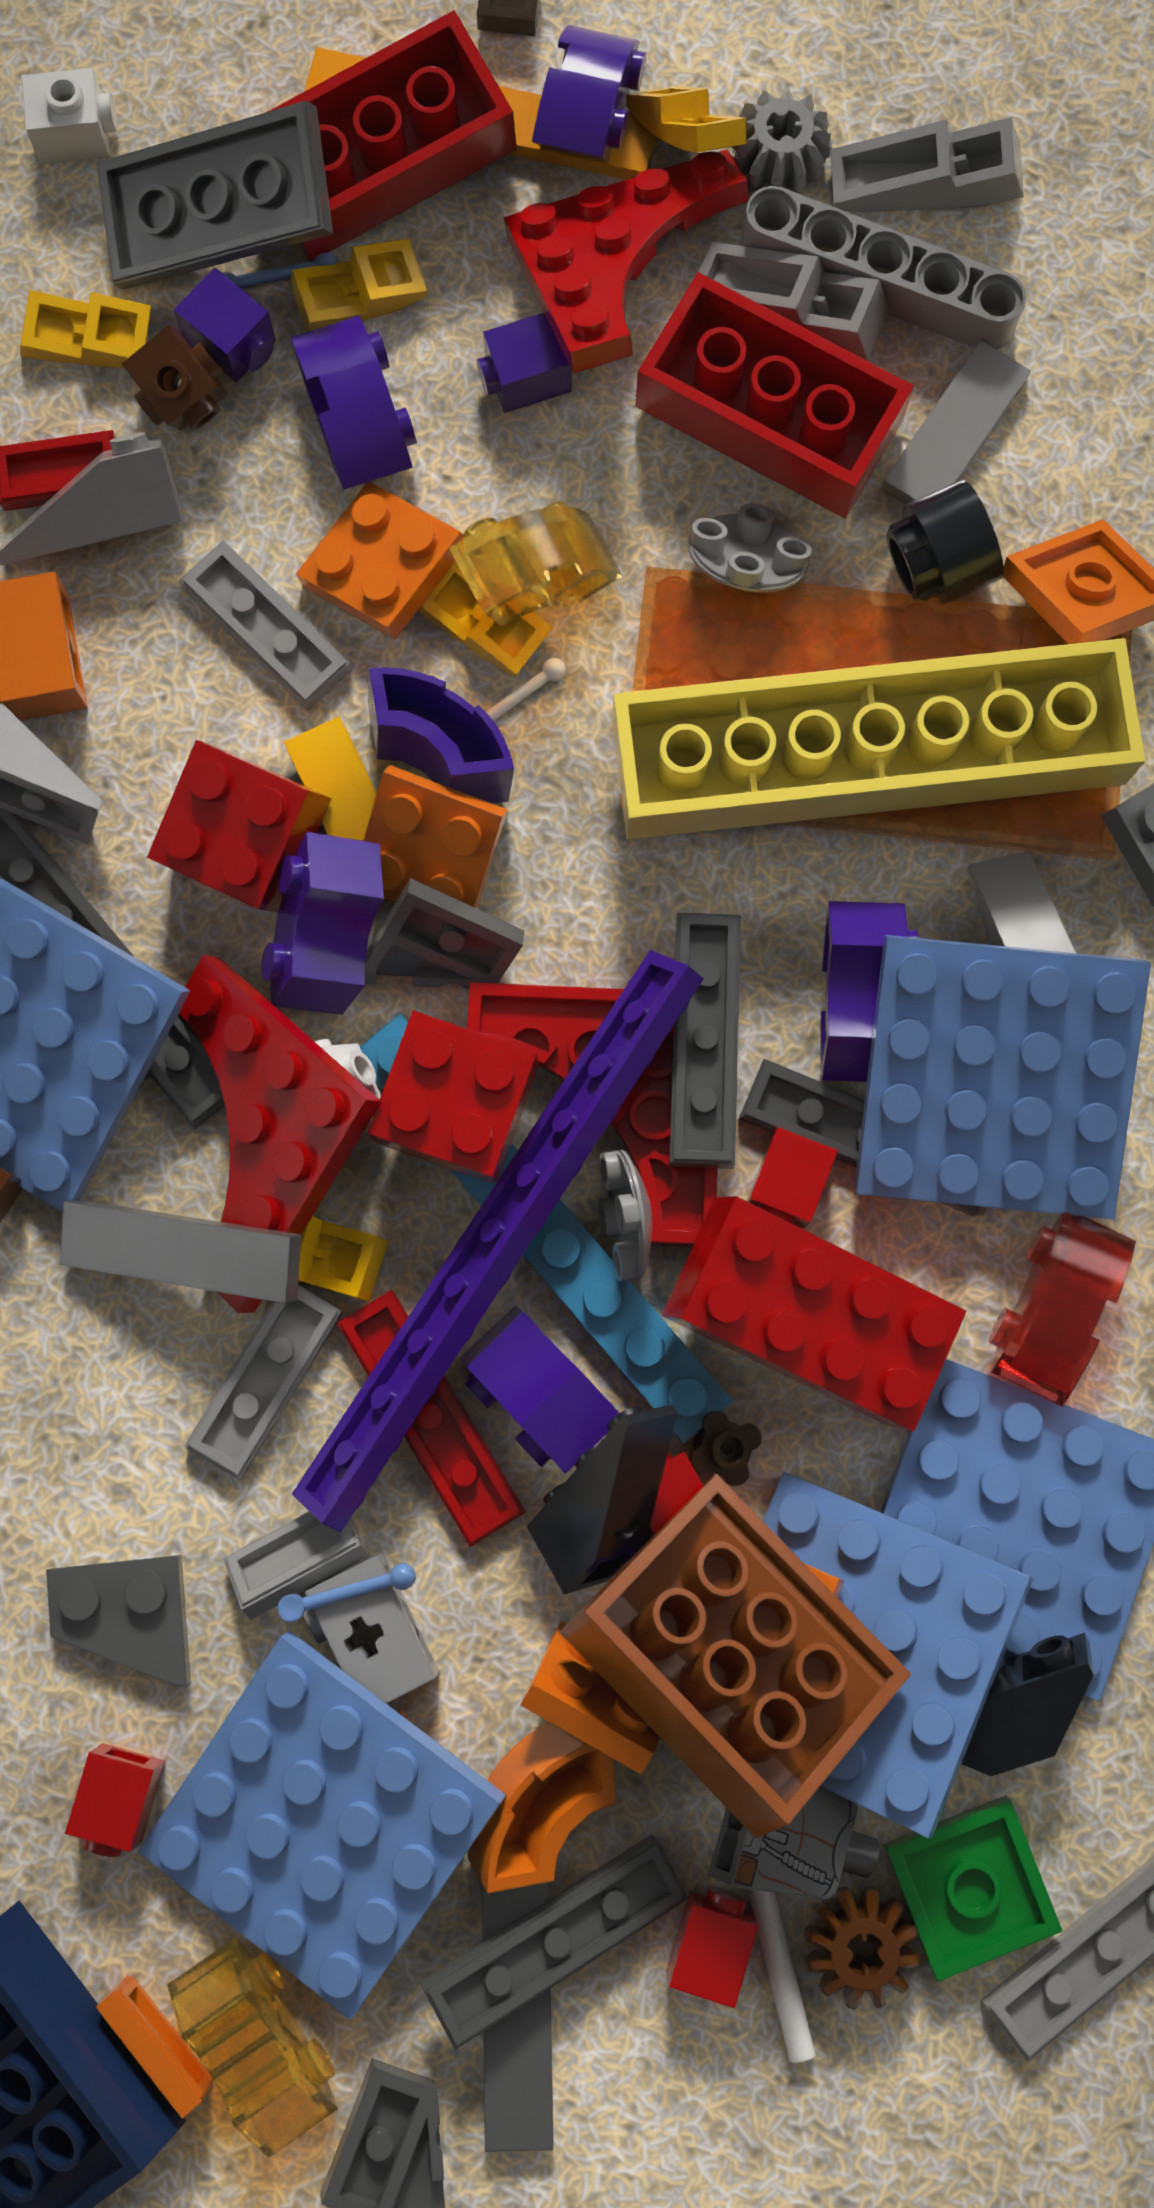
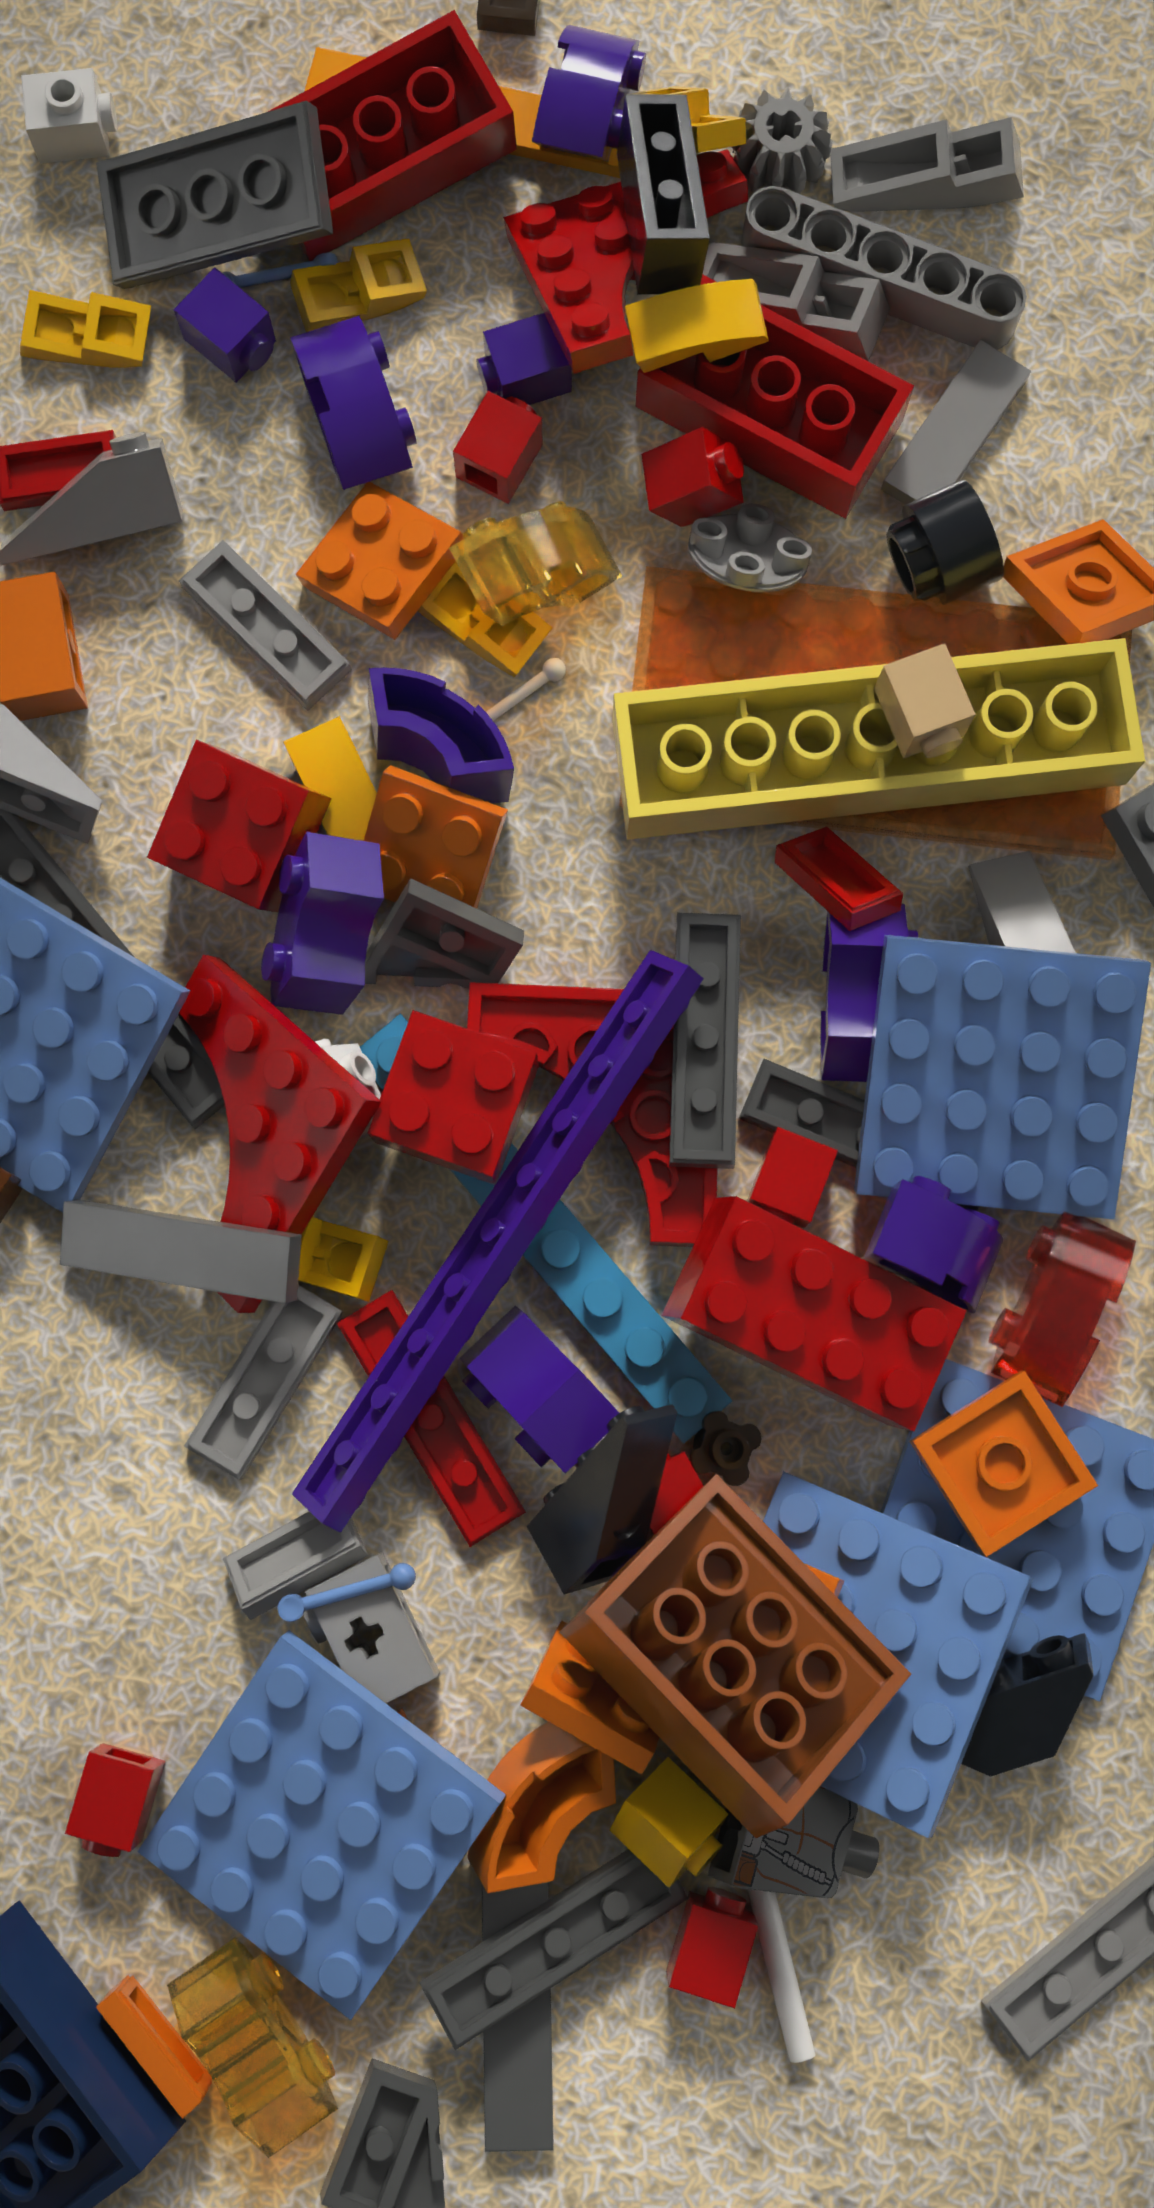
(125, 1614): dark grey wing -> none
(158, 370): reddish brown brick -> none
(498, 446): none -> red brick
(625, 1214): light grey dish -> none
(662, 193): none -> black brick
(670, 1824): none -> yellow brick
(693, 477): none -> red brick
(694, 320): none -> yellow slope
(838, 878): none -> red tile
(886, 1937): reddish brown gear -> none
(925, 702): none -> tan brick
(935, 1242): none -> dark purple brick
(972, 1888): green plate -> none
(1003, 1463): none -> orange plate

